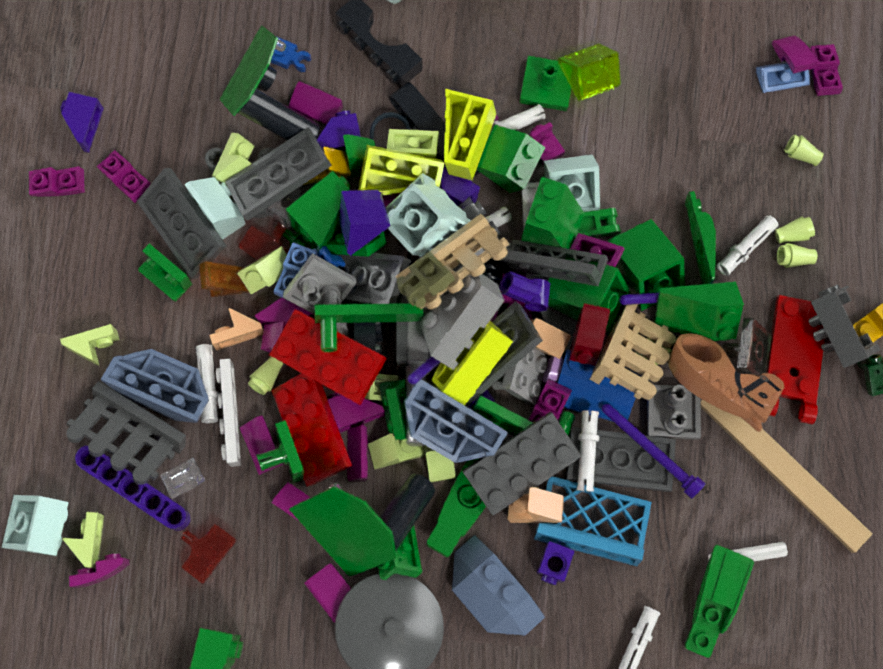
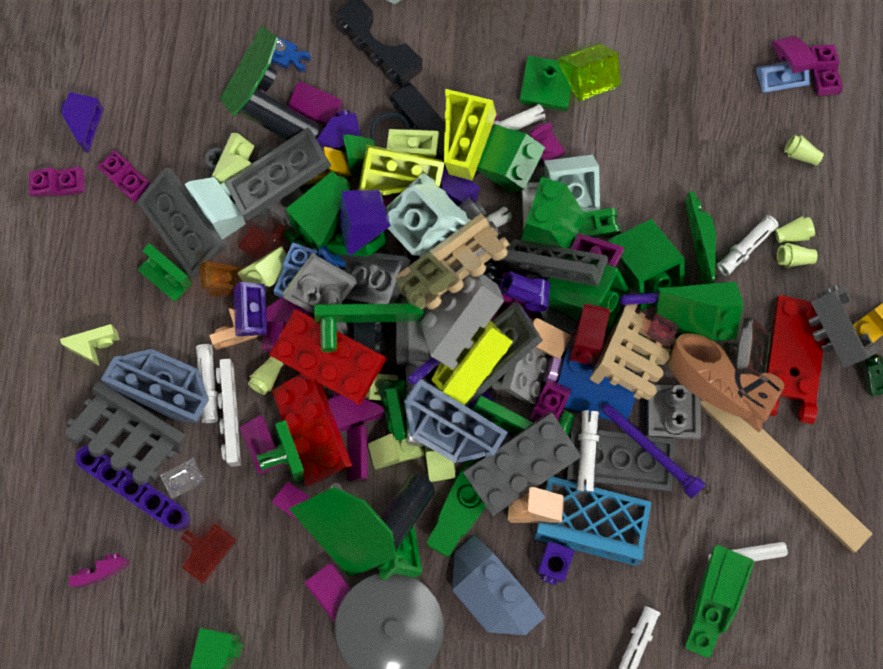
(35, 524): light aqua slope -> none
(88, 548): yellowish green slope -> none
(250, 309): none -> dark purple slope
(662, 330): none -> clear pink tile

